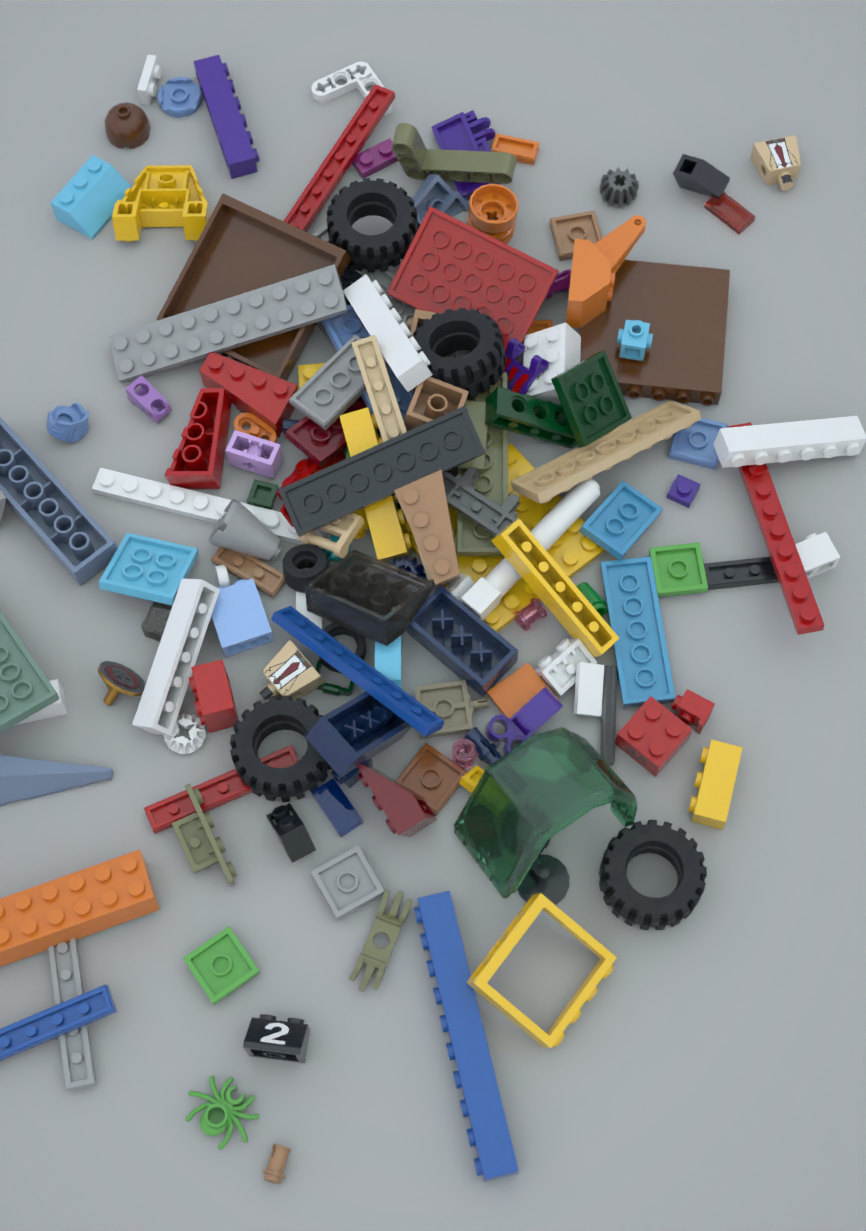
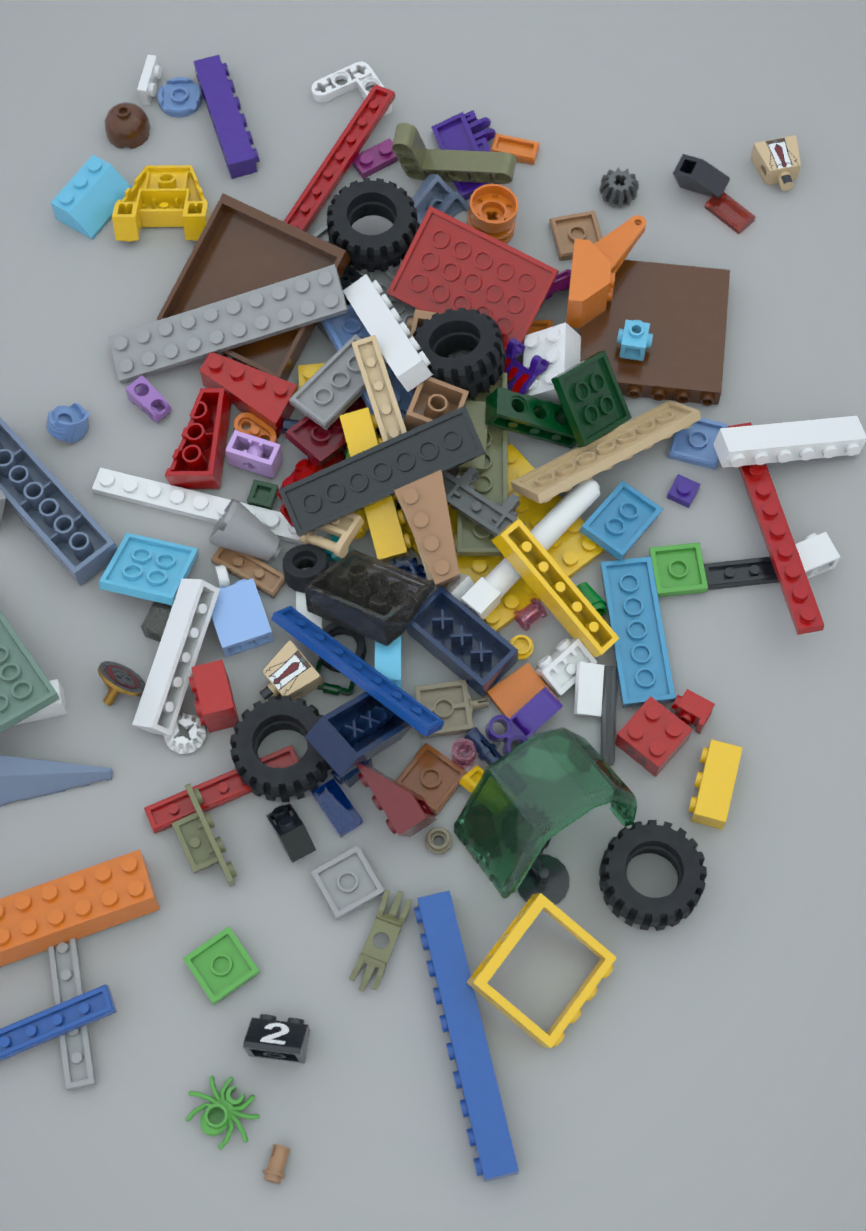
(438, 832): none -> dark tan plate
(524, 645): none -> yellow plate

